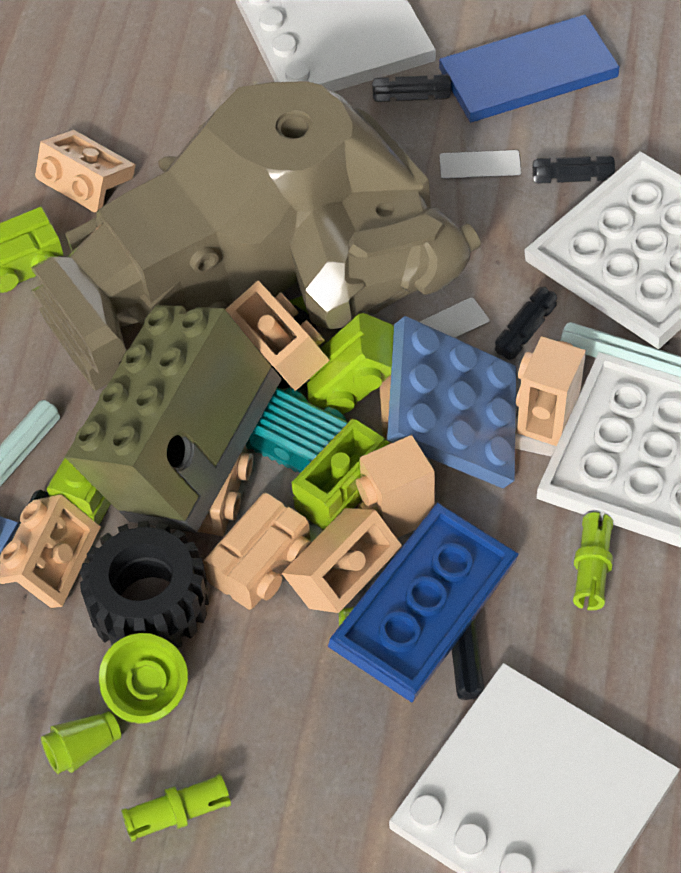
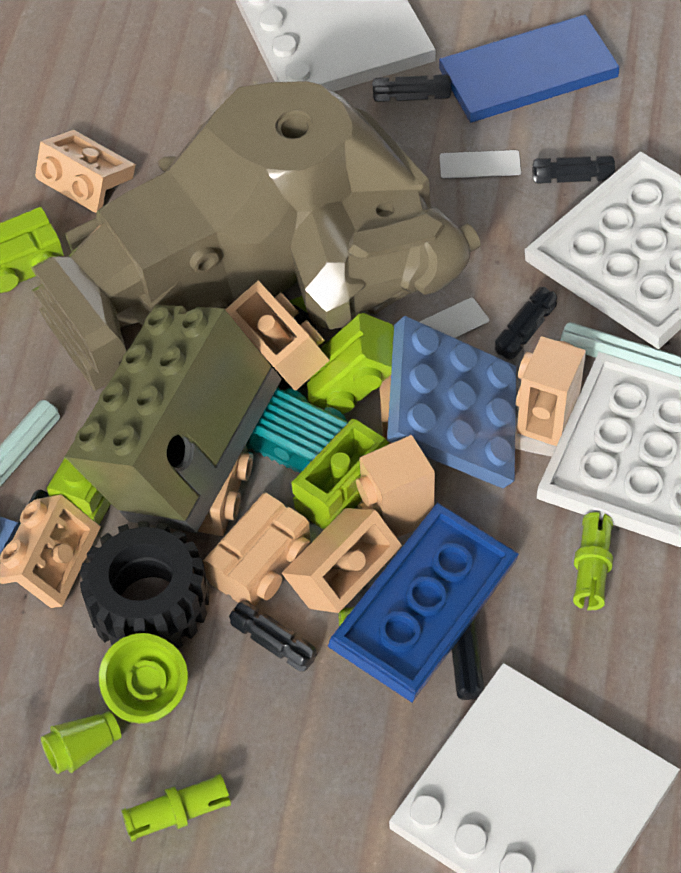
(273, 636): none -> black axle

